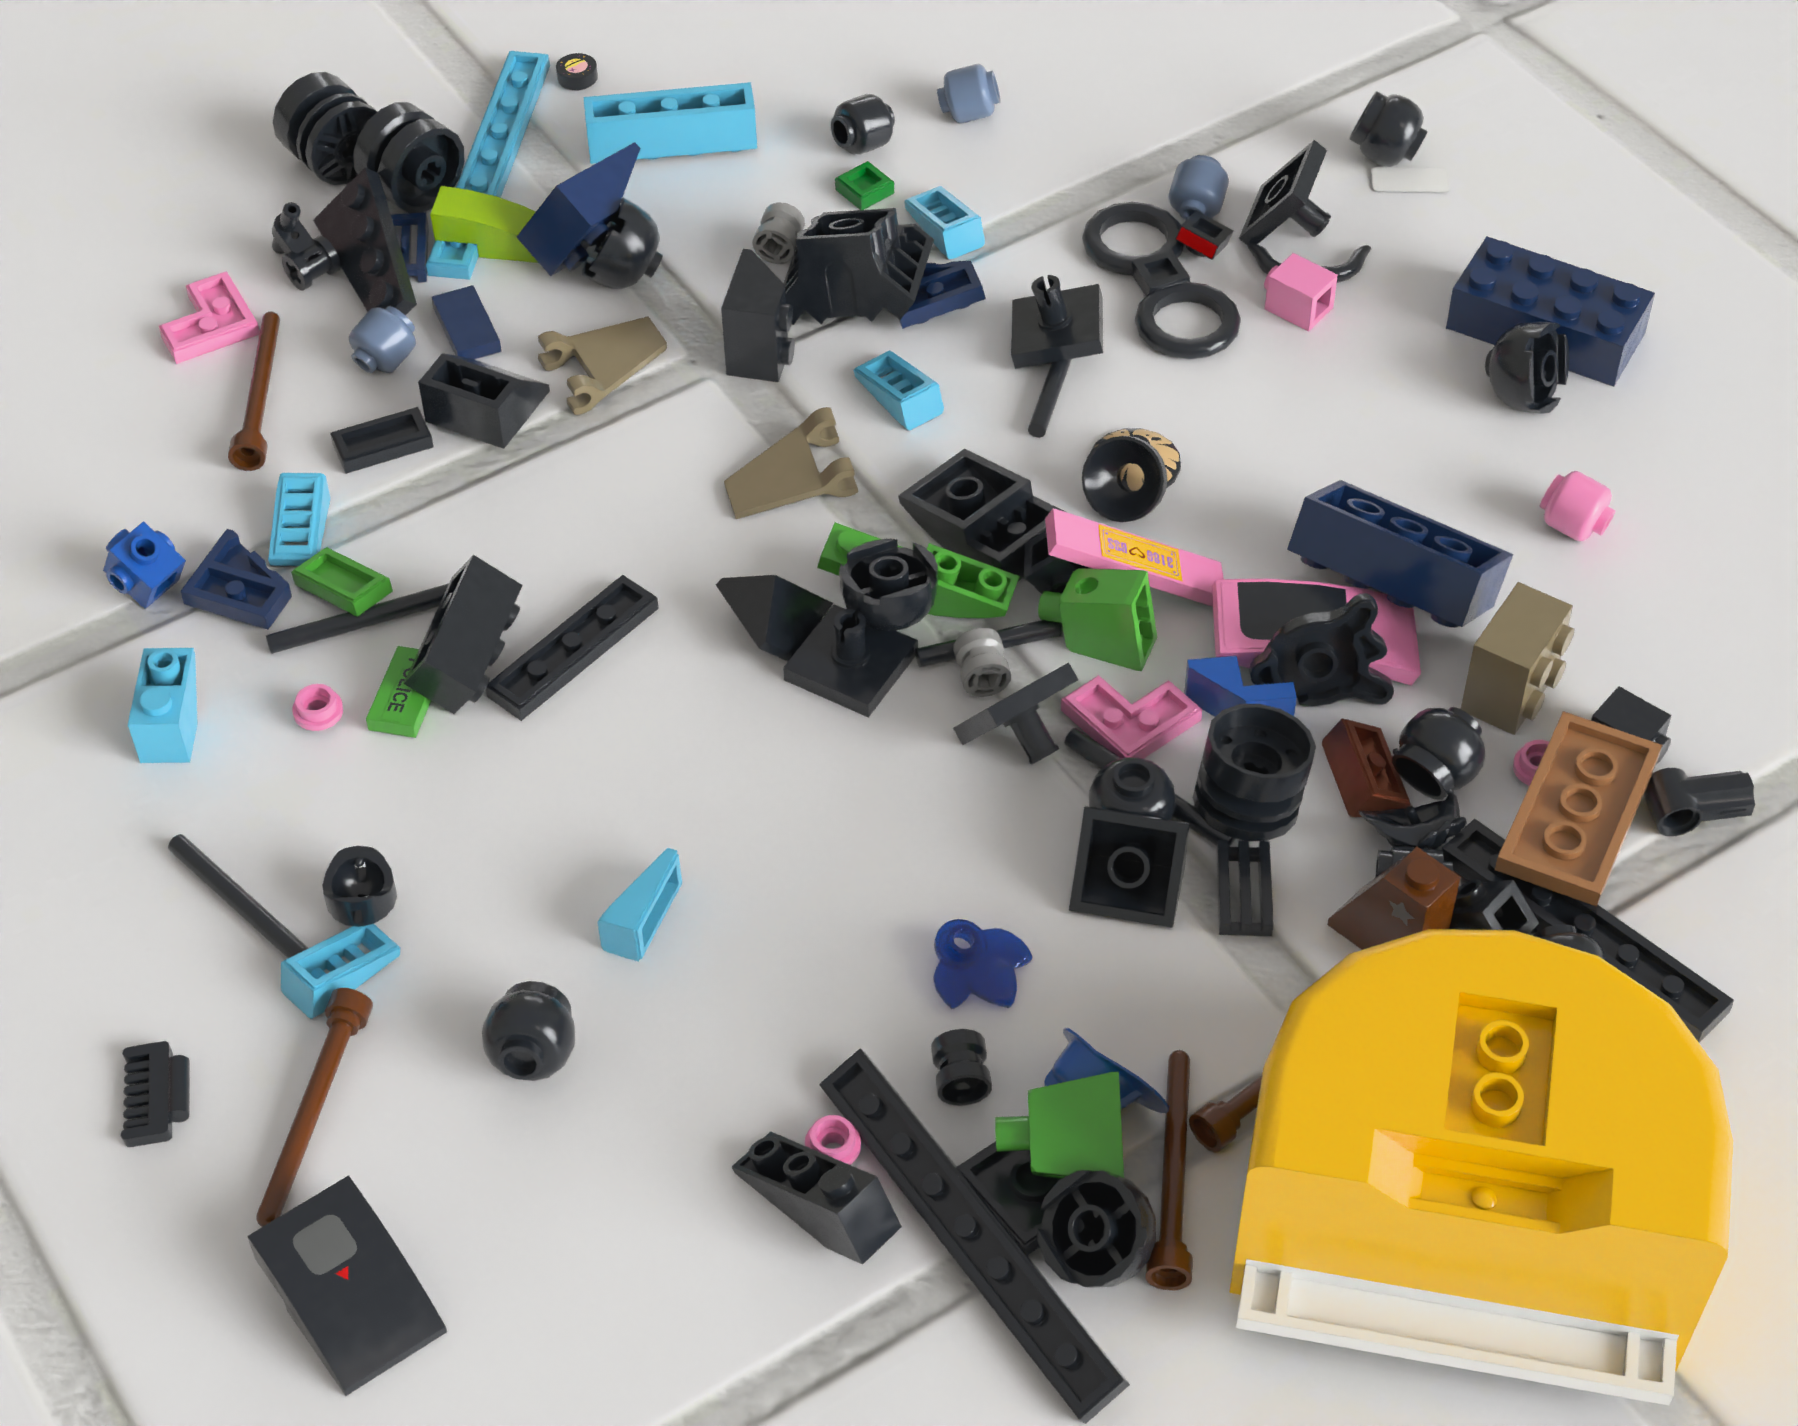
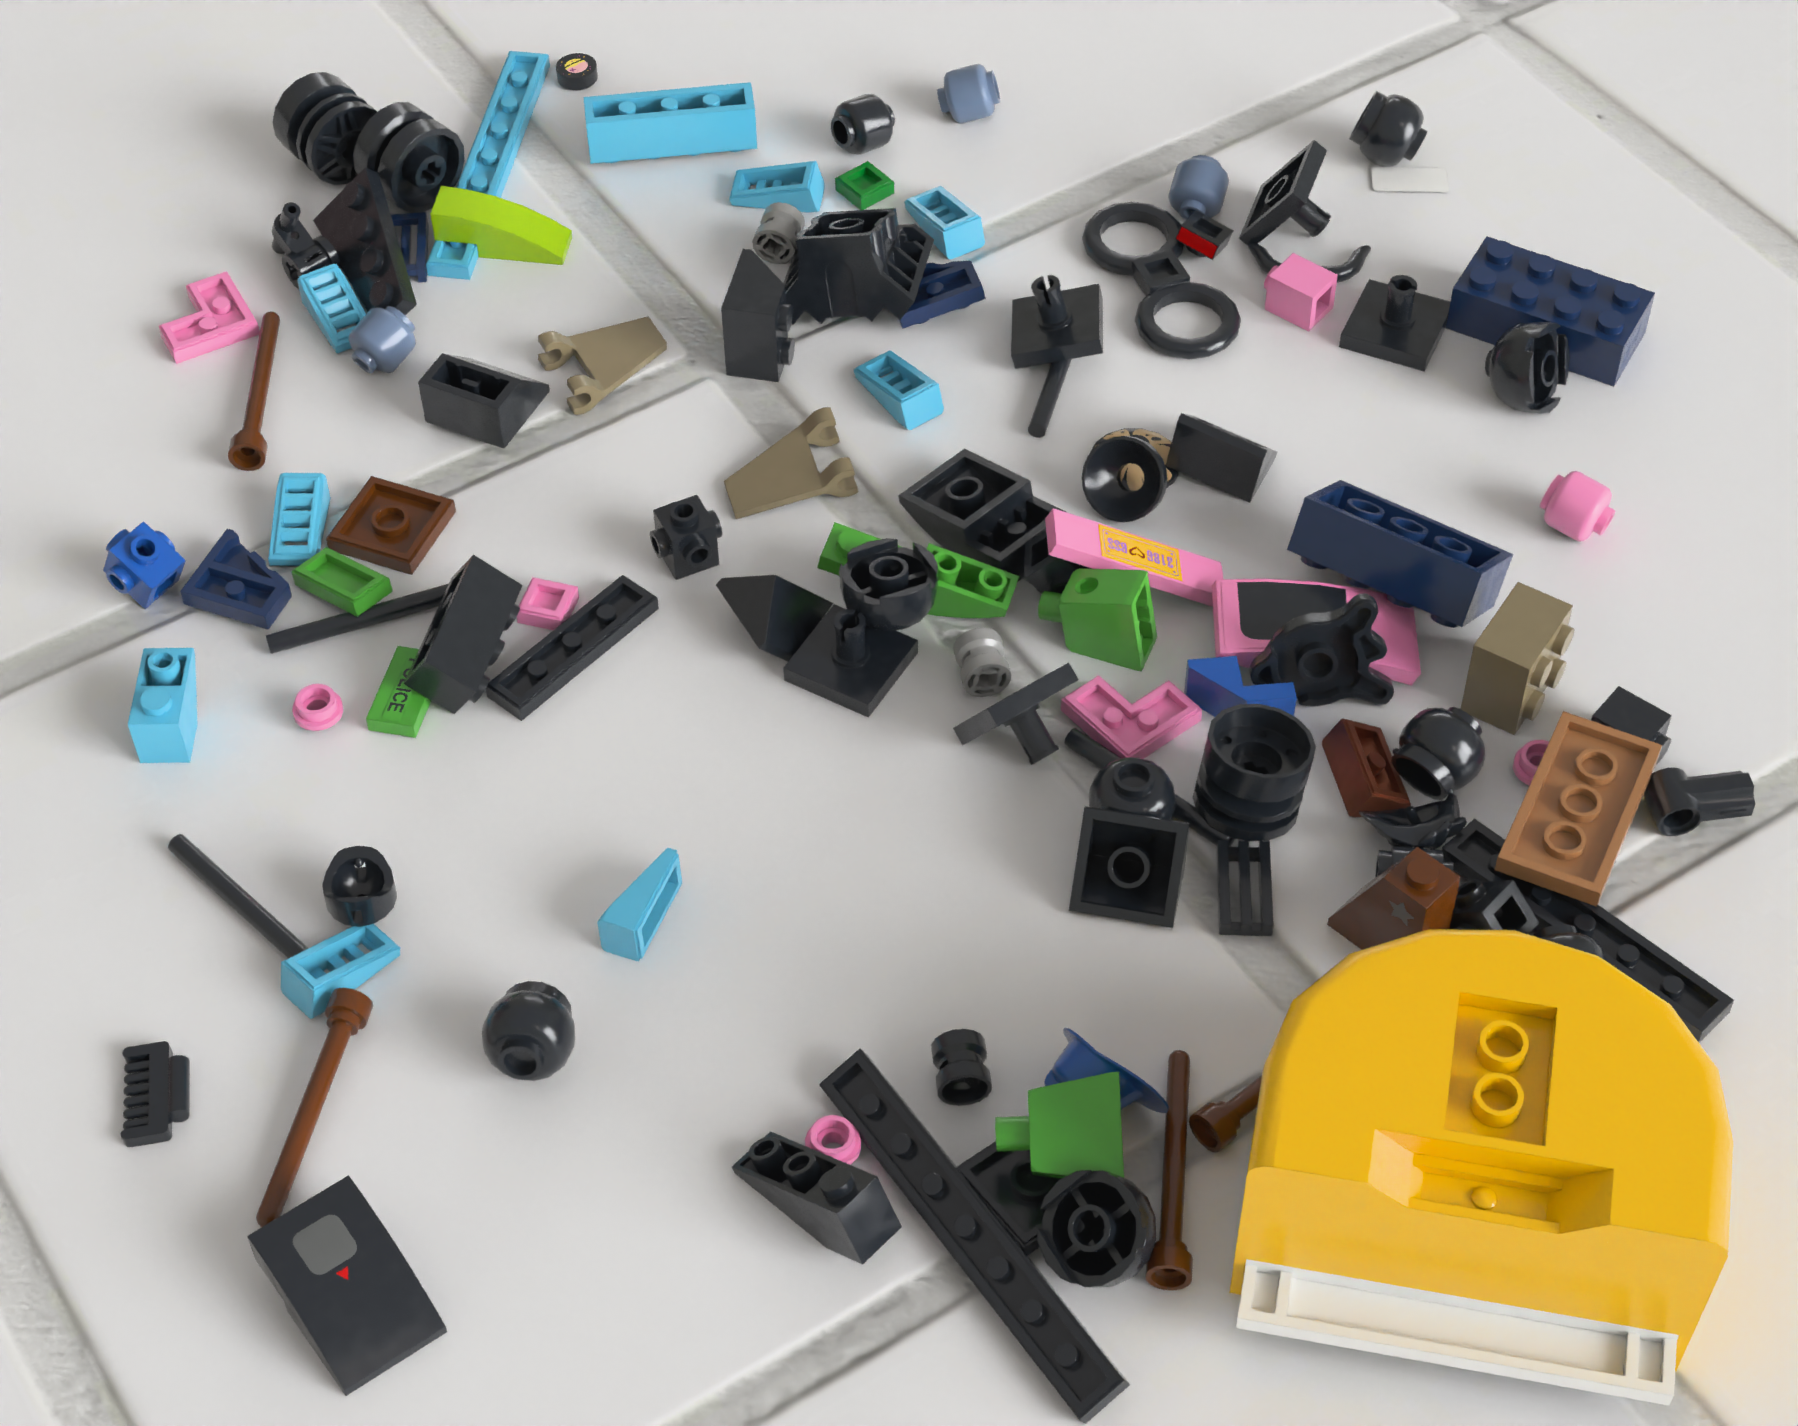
(331, 304): none -> medium azure slope
(381, 440): black tile -> none
(391, 525): none -> reddish brown tile
(466, 323): dark blue tile -> none
(547, 603): none -> bright pink tile
(578, 212): dark blue slope -> none
(626, 249): black cylinder -> none
(686, 536): none -> black brick
(789, 183): none -> medium azure slope
(983, 968): clear blue plate -> none
(1010, 637): black bar -> none
(1219, 457): none -> black slope
(1396, 323): none -> black tile

